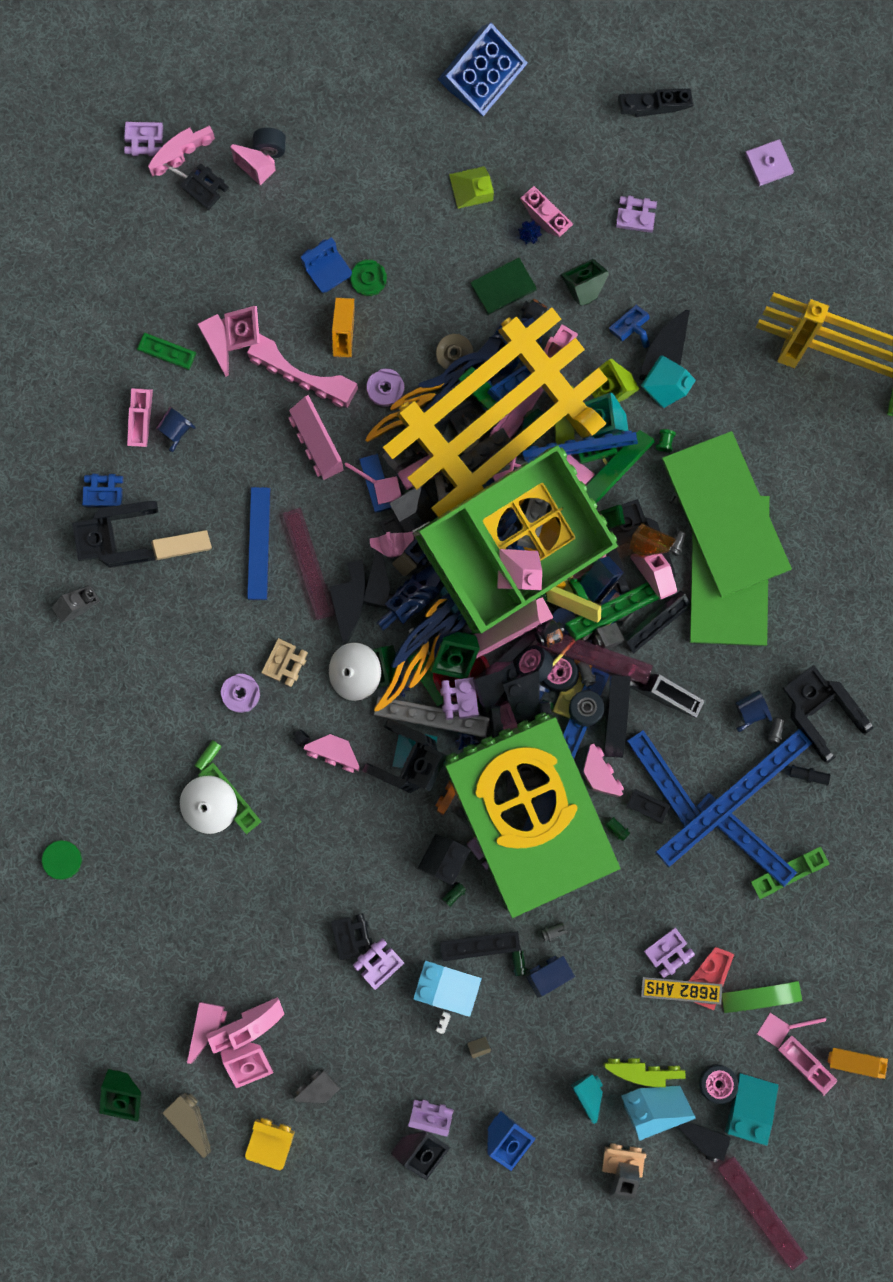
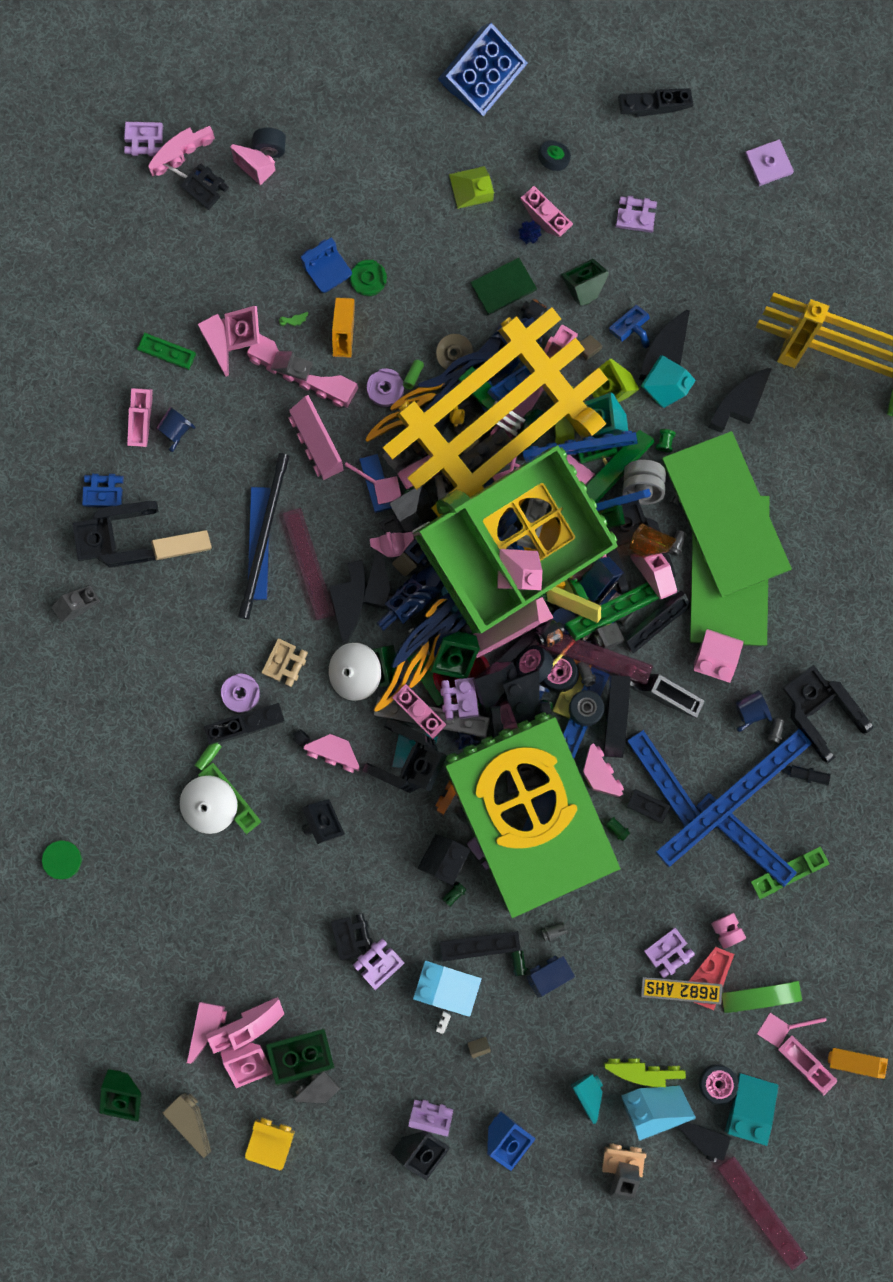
(244, 724): none -> black slope
(247, 602): none -> black piece
(288, 364): none -> flat silver slope
(295, 320): none -> bright green piece
(300, 1057): none -> dark green slope
(322, 821): none -> black tile
(413, 374): none -> bright green axle
(419, 711): none -> bright pink slope
(453, 501): none -> bright green slope
(457, 416): none -> yellow plate
(516, 425): none -> white tile
(554, 155): none -> black wheel
(591, 347): none -> dark tan slope
(623, 499): none -> blue tile
(645, 475): none -> light grey wheel
(718, 655): none -> bright pink slope
(731, 937): none -> bright pink wheel
(741, 401): none -> black slope

